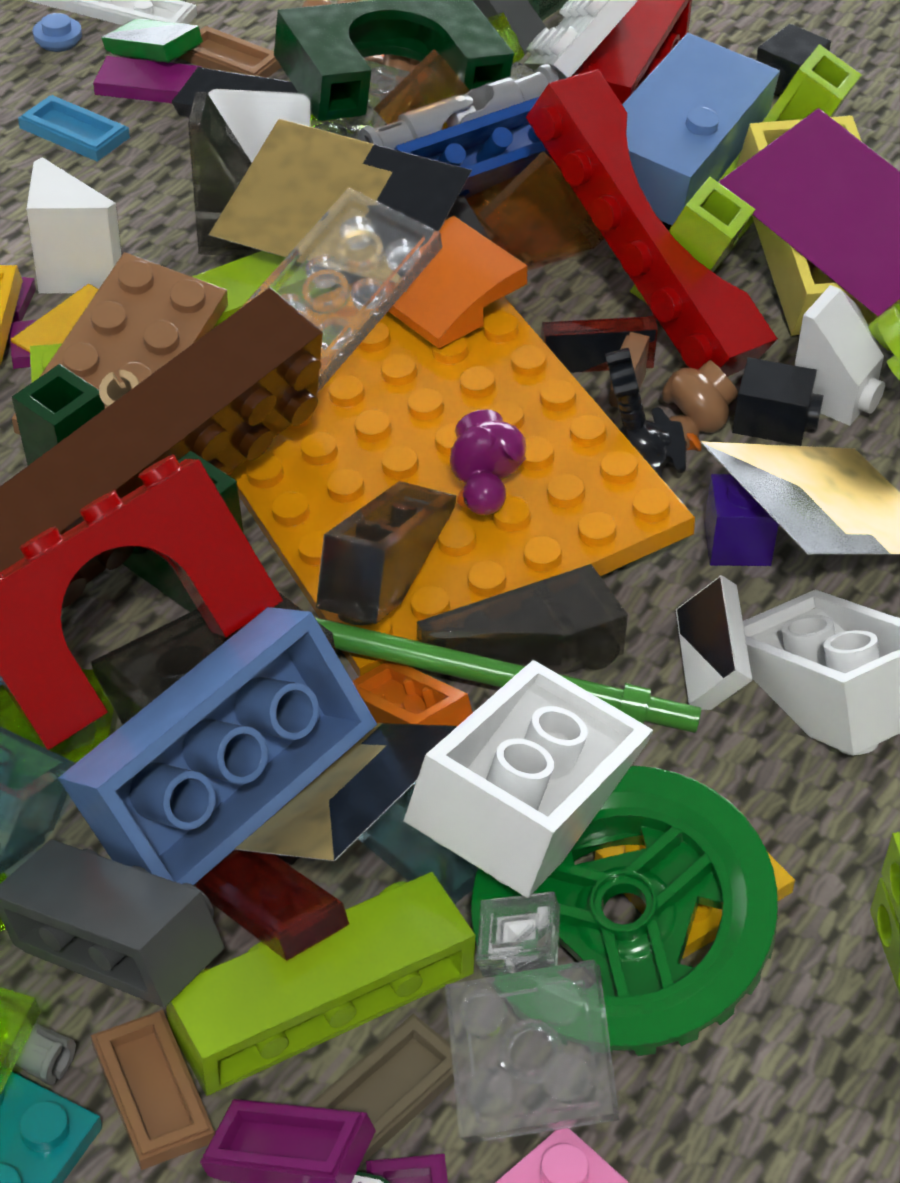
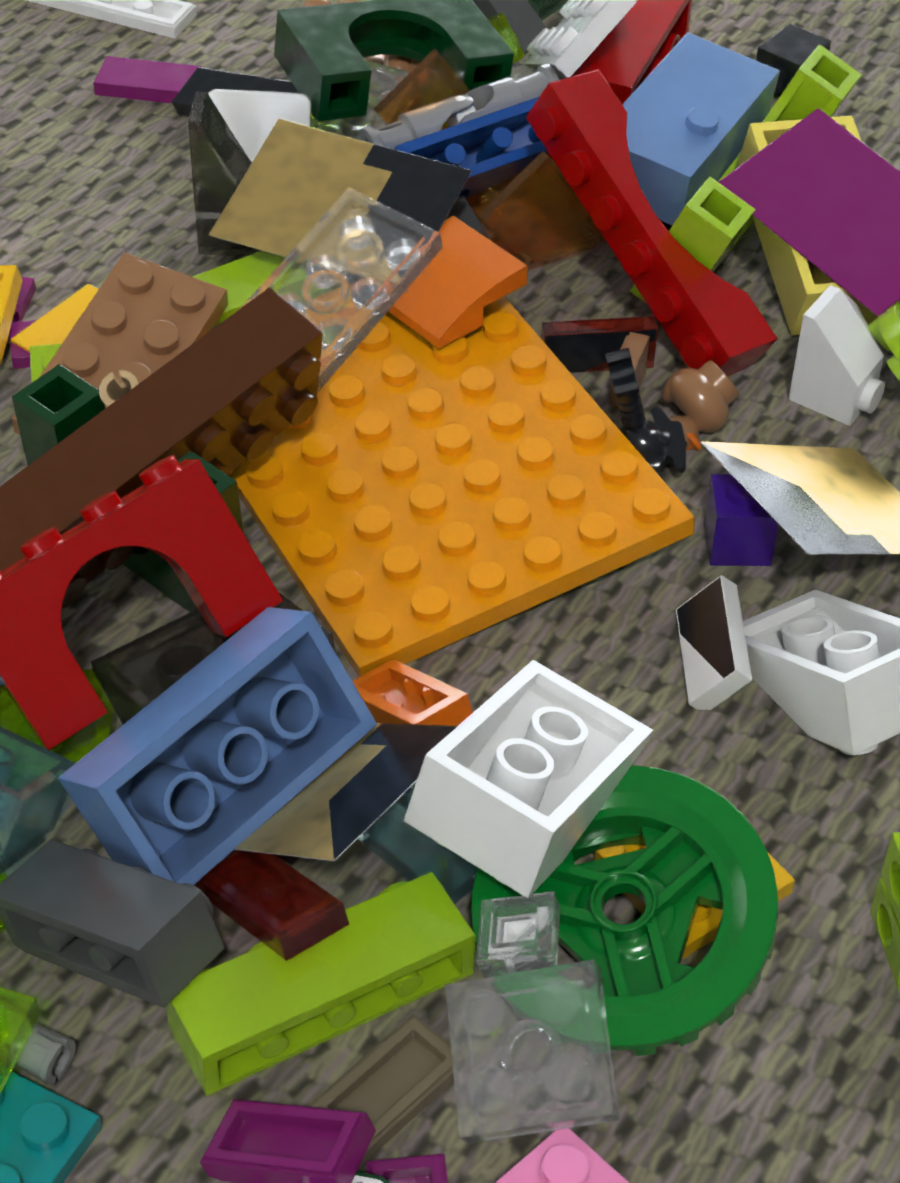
(57, 32): medium blue plate -> none
(70, 231): white slope -> none
(74, 127): dark azure tile -> none
(152, 40): green tile -> none
(152, 1089): medium nougat tile -> none
(231, 54): medium nougat tile -> none
(379, 551): clear smoke slope -> none
(483, 456): magenta animal -> none
(556, 622): clear smoke slope -> none
(630, 700): bright green bar -> none
(777, 402): black brick -> none

